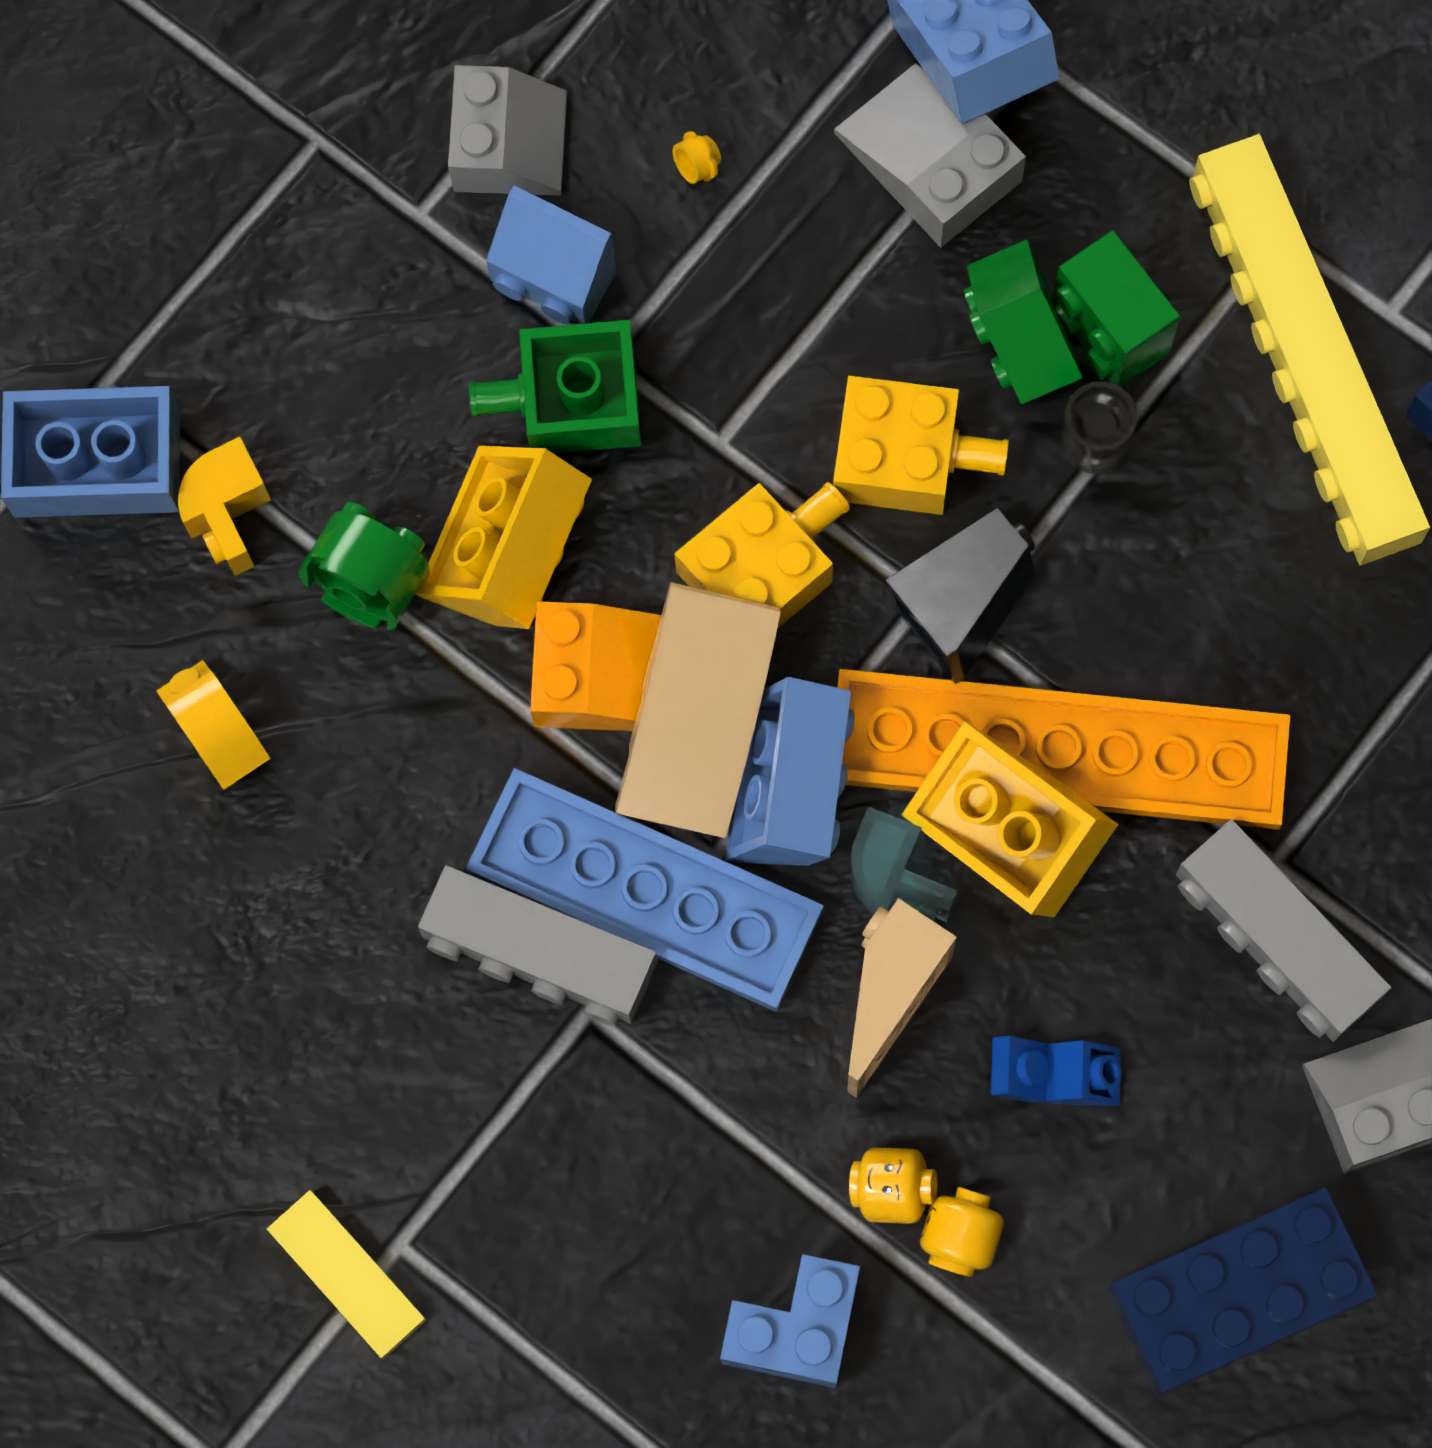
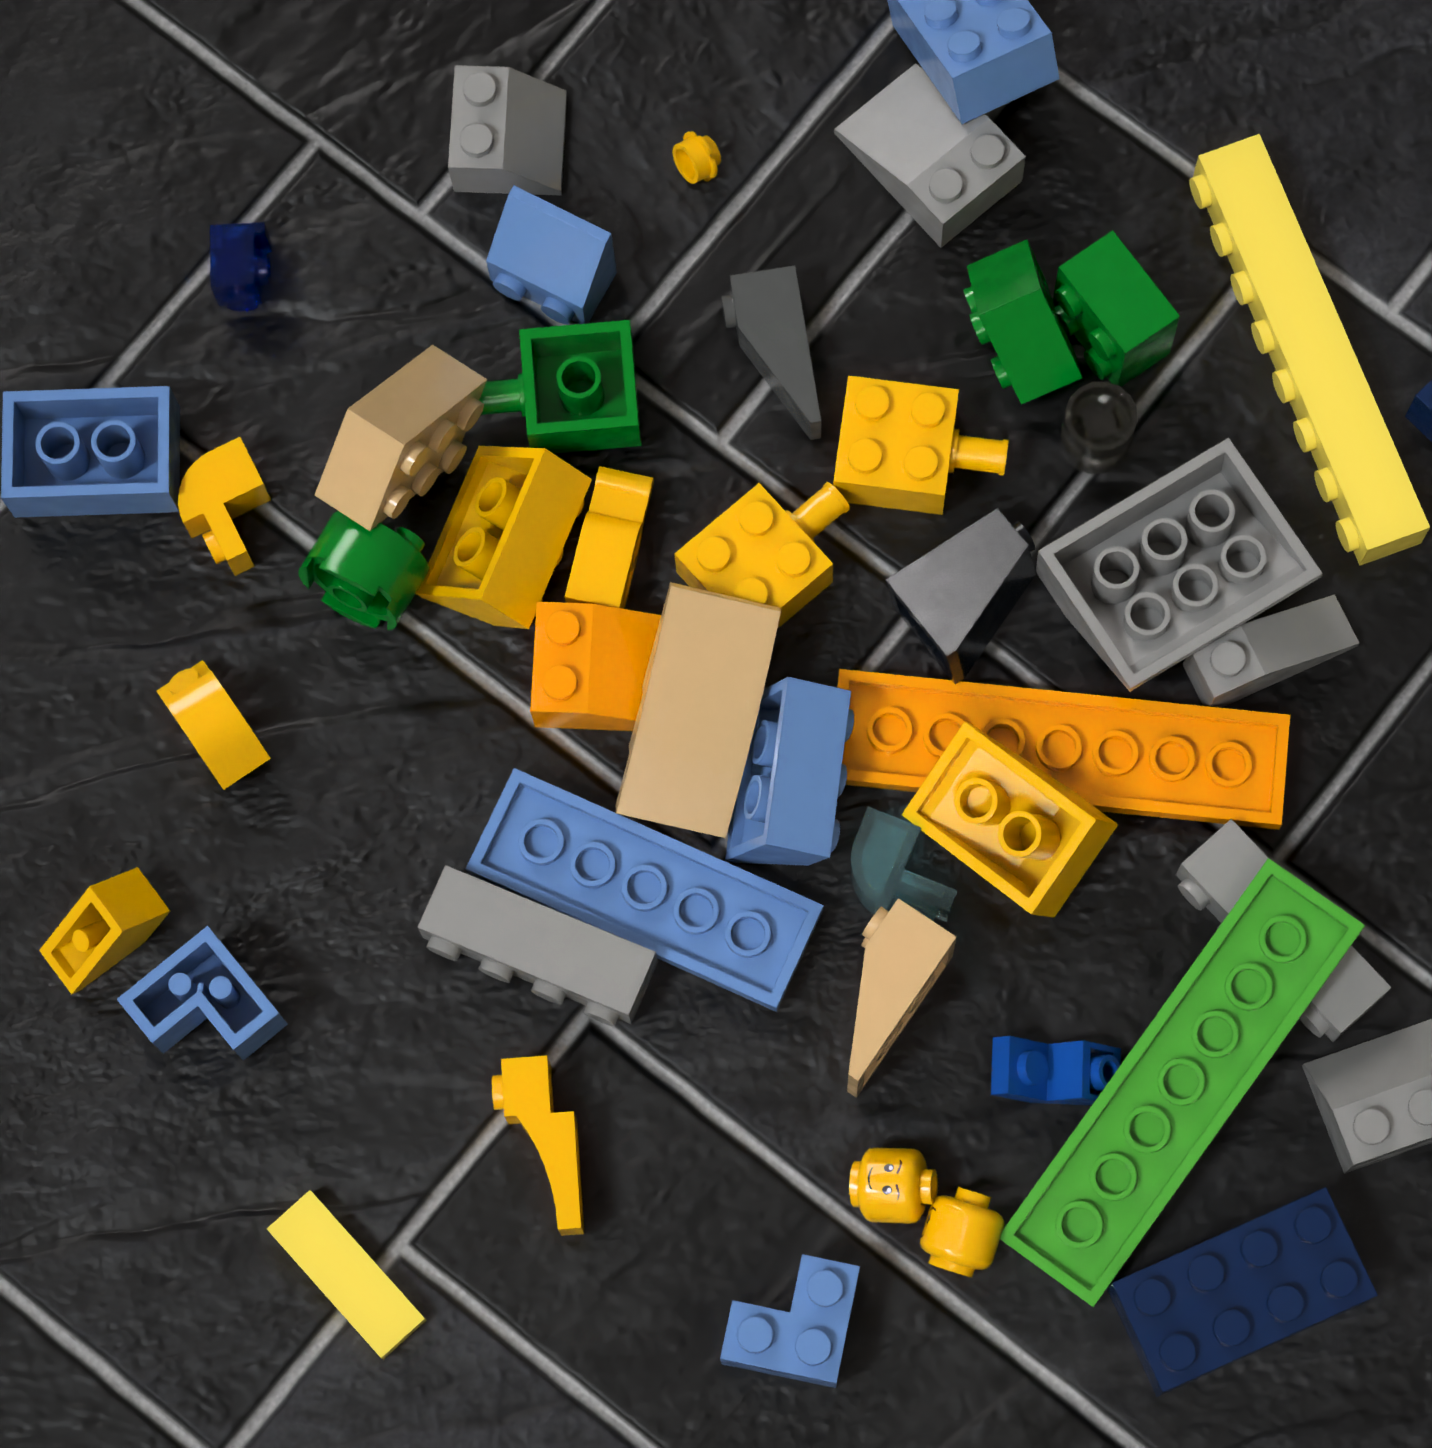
(104, 928): none -> yellow slope
(201, 984): none -> medium blue brick
(239, 264): none -> clear blue brick
(401, 438): none -> tan brick
(527, 1100): none -> yellow slope
(610, 539): none -> yellow piece
(774, 337): none -> dark grey slope
(1176, 565): none -> light grey slope
(1181, 1082): none -> bright green plate
(1269, 651): none -> light grey slope

